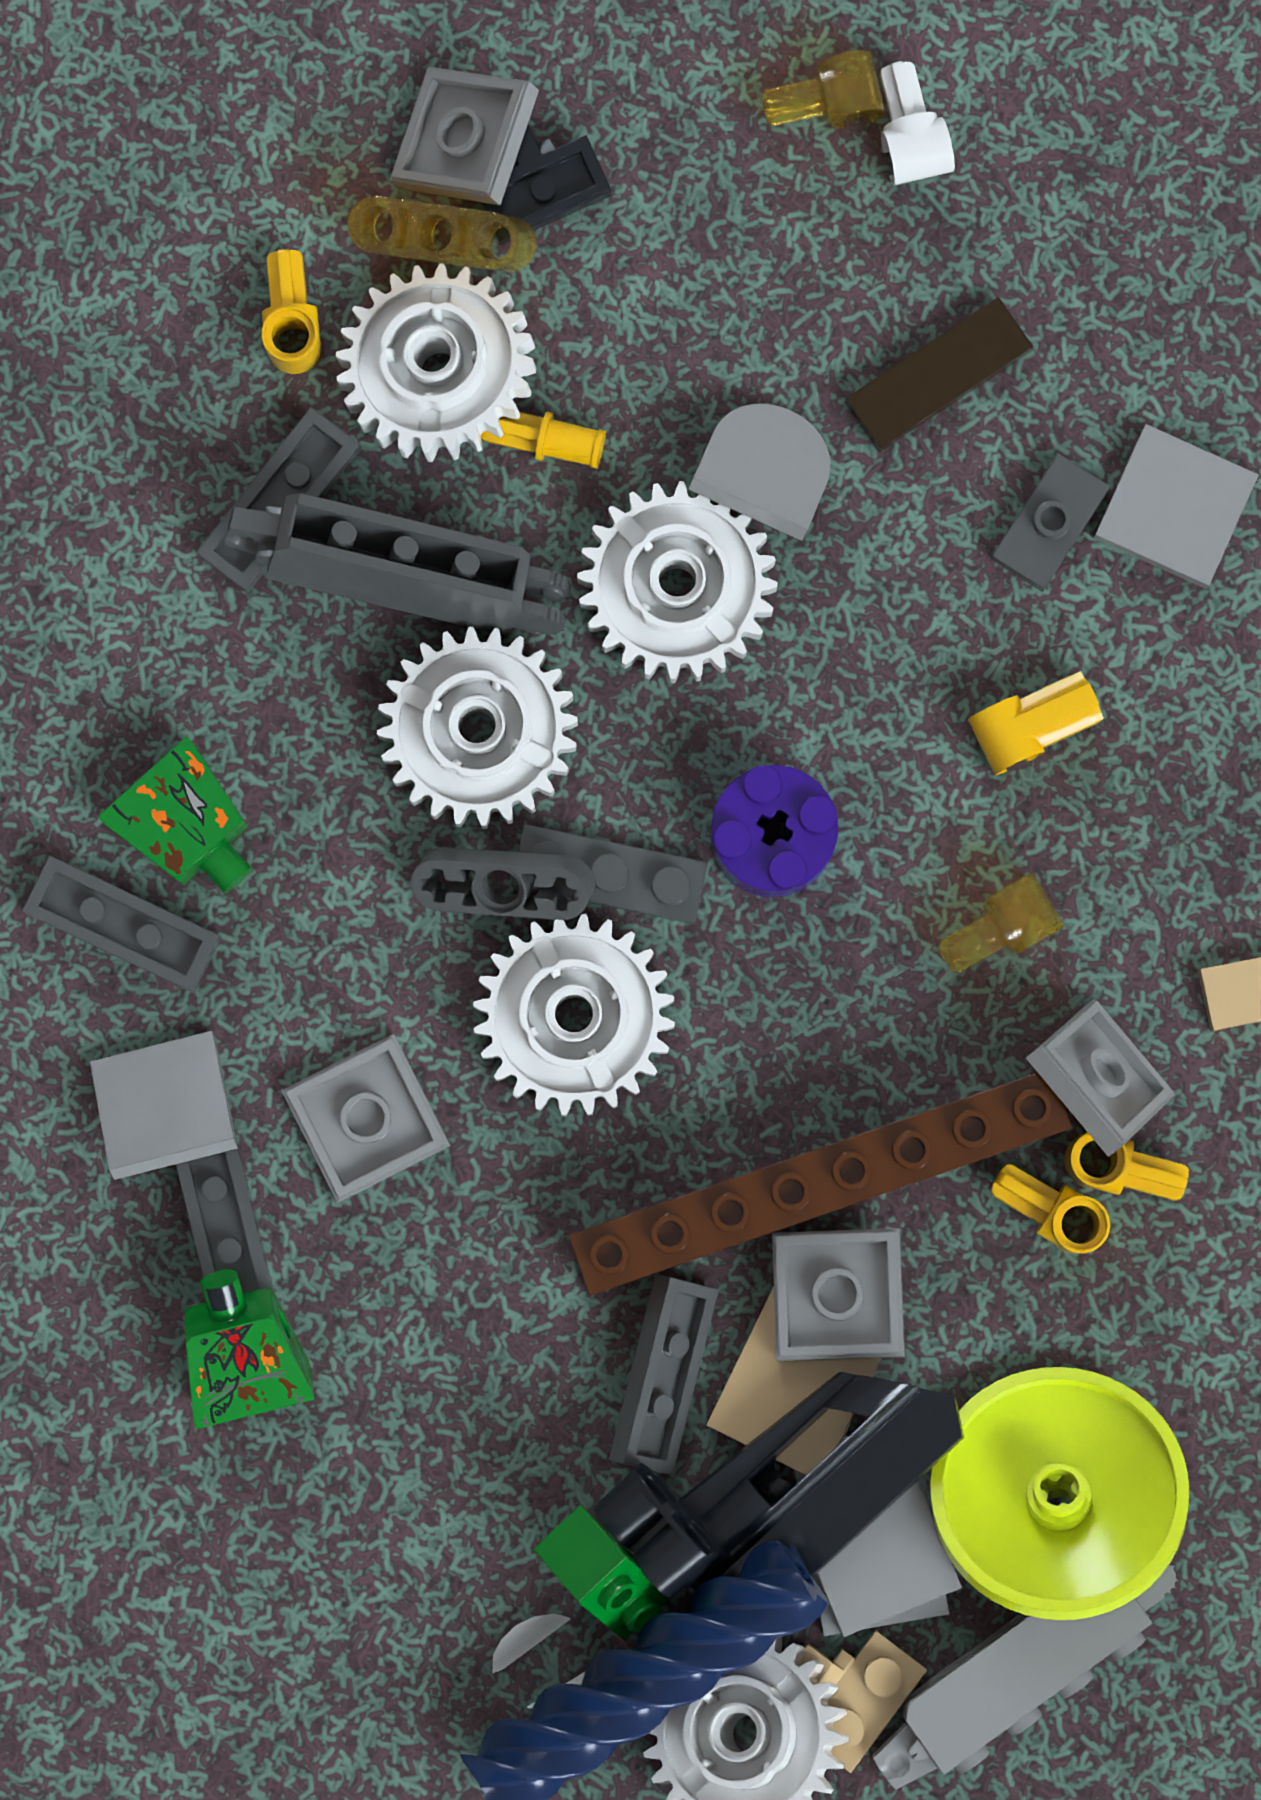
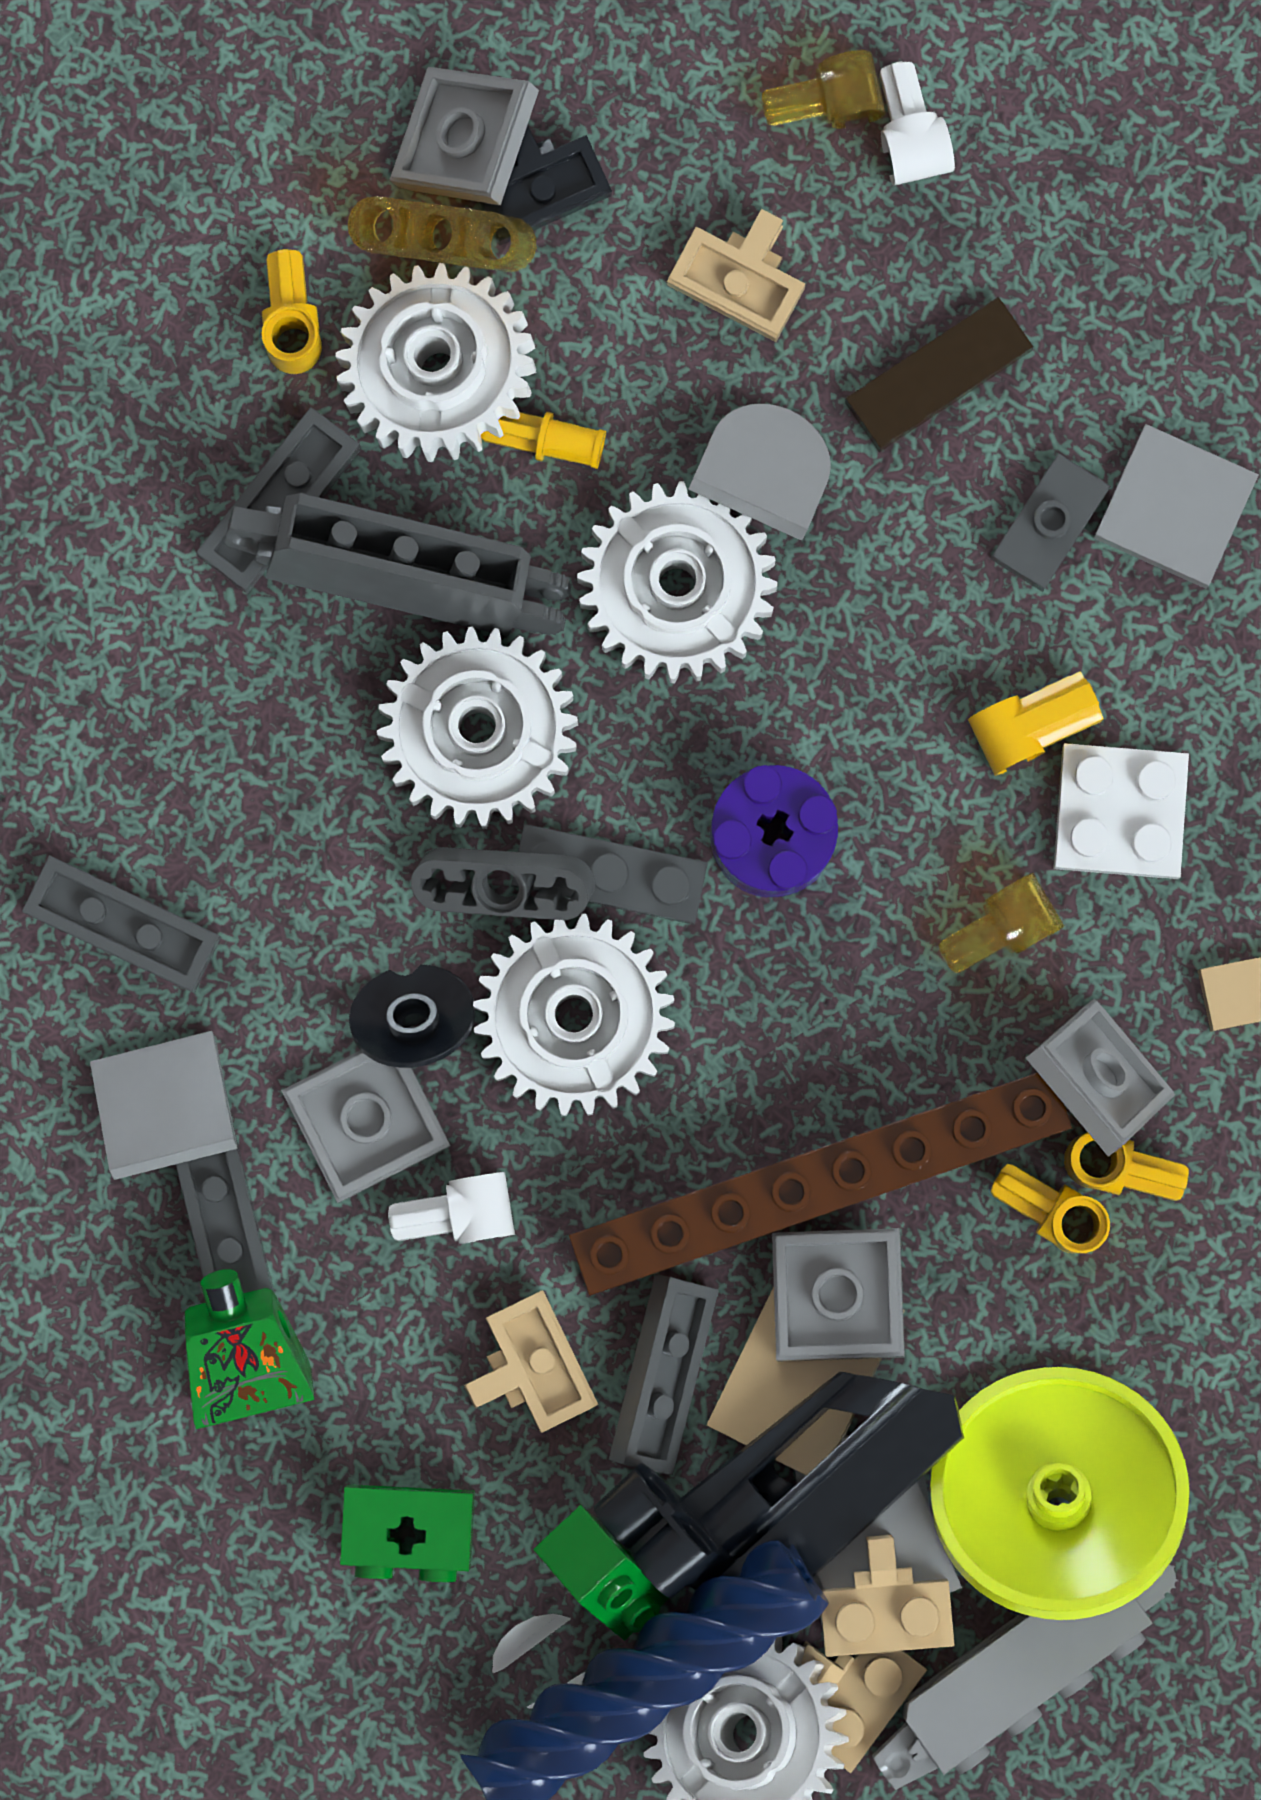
(182, 819): green torso -> none
(374, 1510): none -> green brick
(395, 1002): none -> black dish
(472, 1210): none -> white axle
(533, 1365): none -> tan hinge
(740, 276): none -> tan hinge
(886, 1608): none -> tan hinge
(1121, 811): none -> white plate

